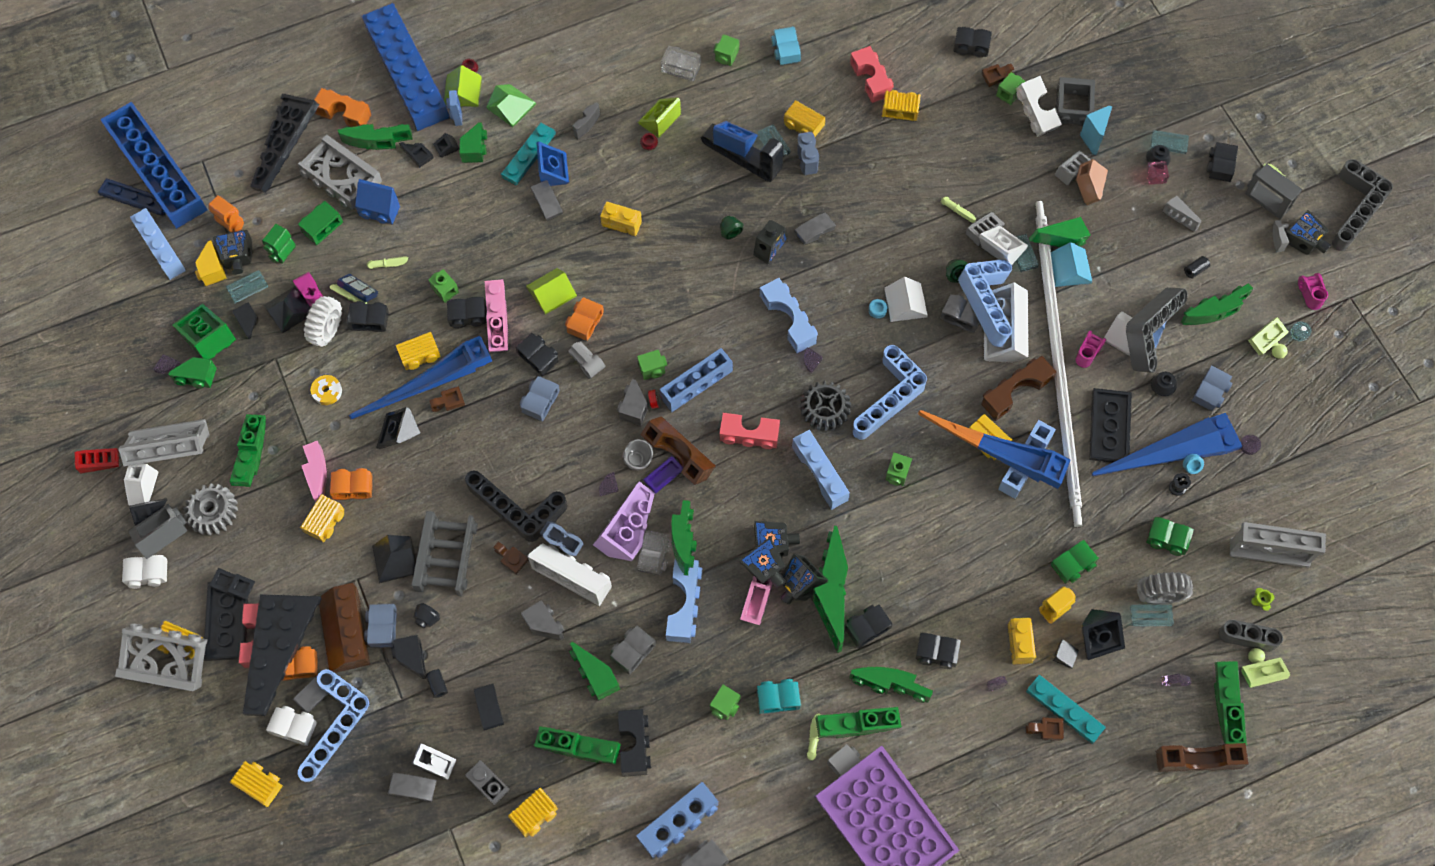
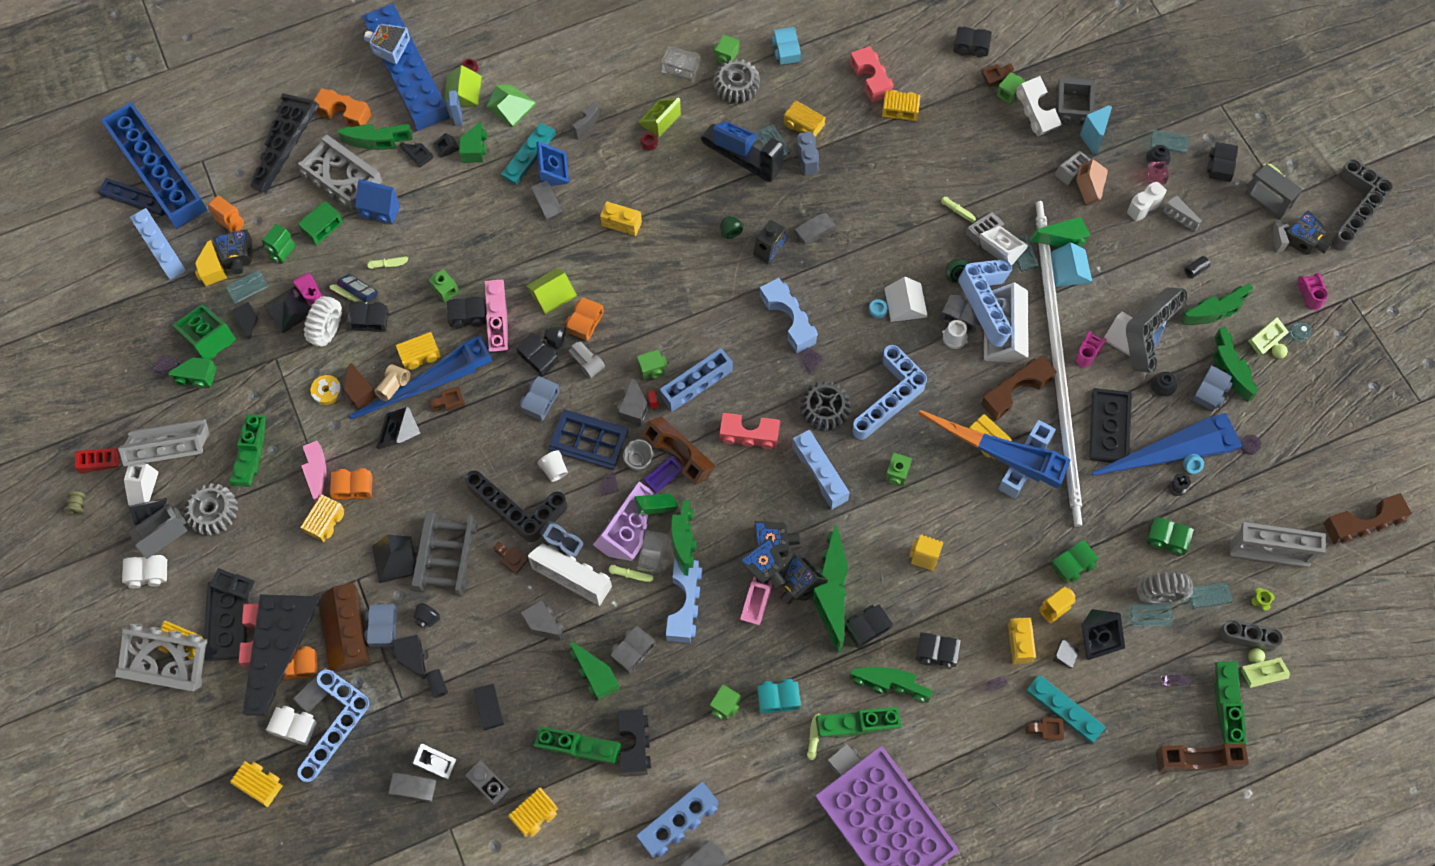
(74, 503): none -> olive bush
(357, 388): none -> reddish brown slope
(388, 41): none -> torso
(394, 378): none -> tan piece
(553, 466): none -> white piece
(555, 335): none -> black cone
(590, 457): none -> dark blue piece
(613, 569): none -> yellowish green piece
(655, 504): none -> green slope
(736, 81): none -> light grey gear
(925, 552): none -> yellow brick
(955, 334): none -> white piece
(1146, 201): none -> white brick
(1210, 596): none -> clear light blue tile
(1227, 361): none -> green slope
(1389, 511): none -> reddish brown arch

